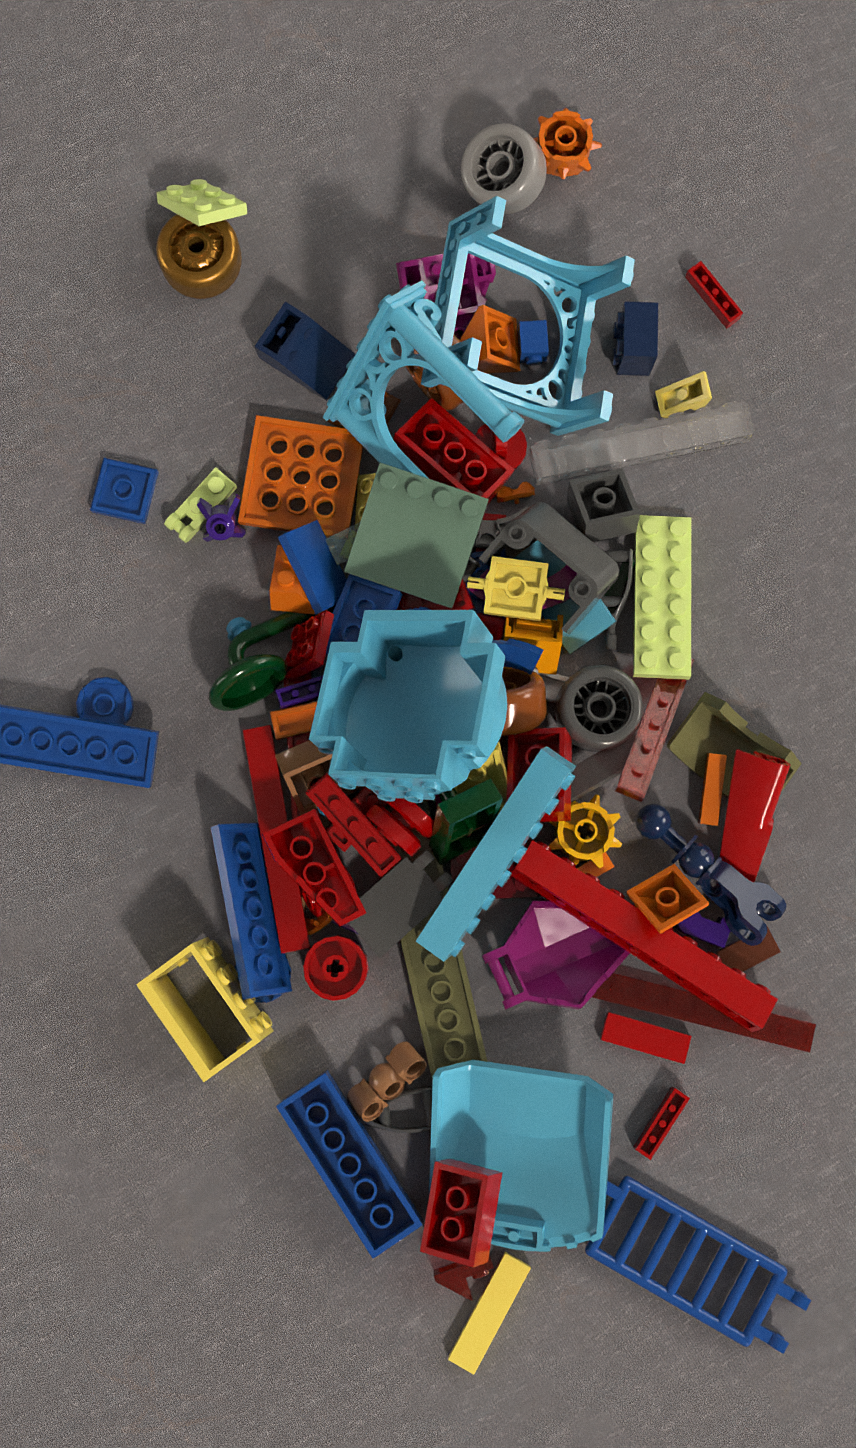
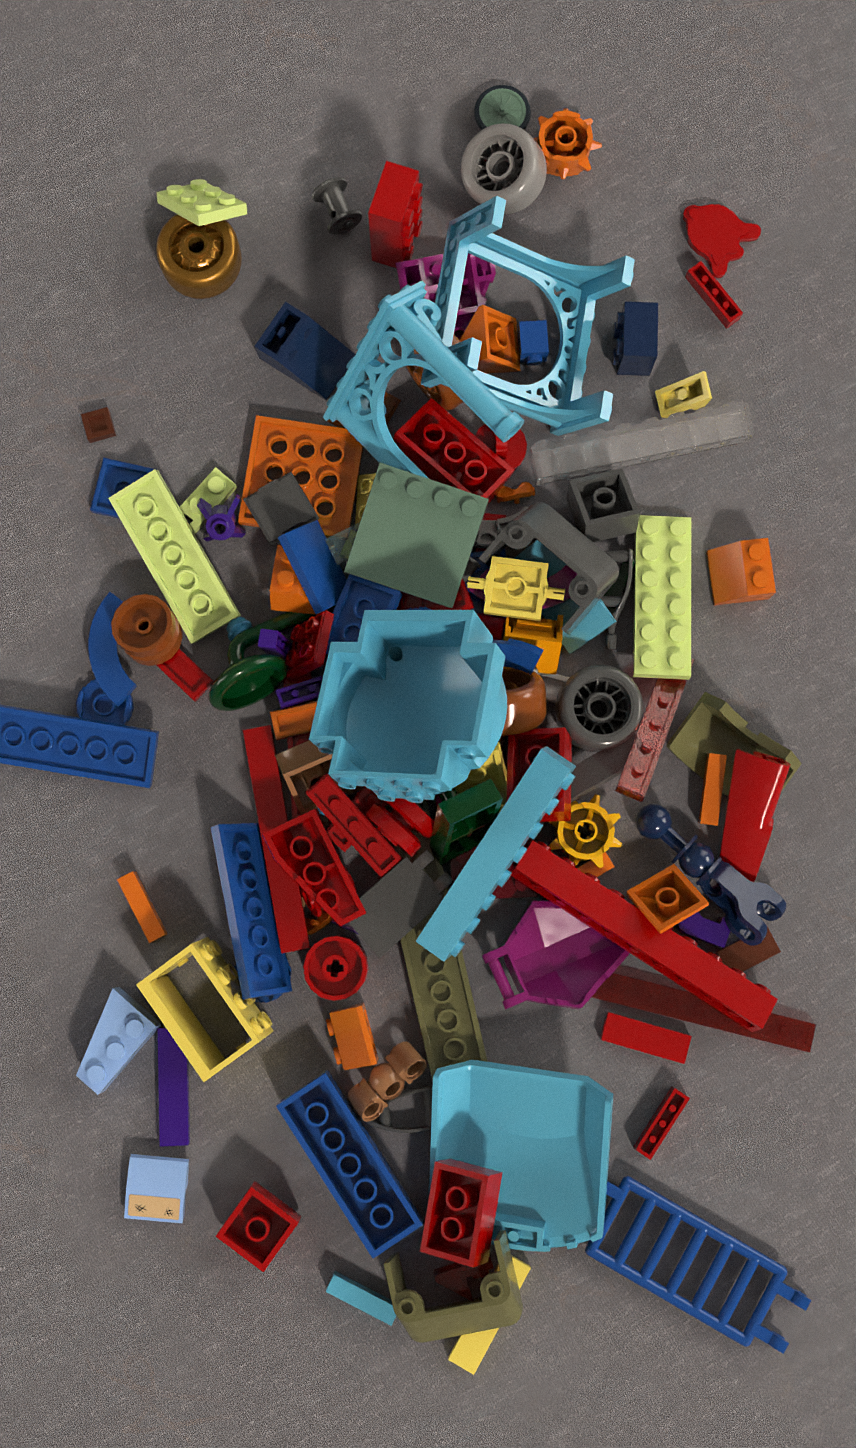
(98, 425): none -> copper tile
(104, 653): none -> blue tile
(116, 1040): none -> light blue wedge
(142, 906): none -> orange piece
(147, 629): none -> dark orange wheel
(156, 1188): none -> light blue slope
(173, 1092): none -> dark purple tile
(174, 556): none -> yellowish green plate
(186, 675): none -> red tile
(259, 1226): none -> red brick
(274, 643): none -> dark purple piece
(280, 507): none -> dark grey piece
(331, 194): none -> dark grey hose
(353, 1037): none -> orange slope
(361, 1297): none -> medium azure piece
(395, 214): none -> red brick
(497, 1307): none -> olive windscreen
(502, 105): none -> sand green wheel
(716, 235): none -> red tile
(741, 572): none -> orange slope

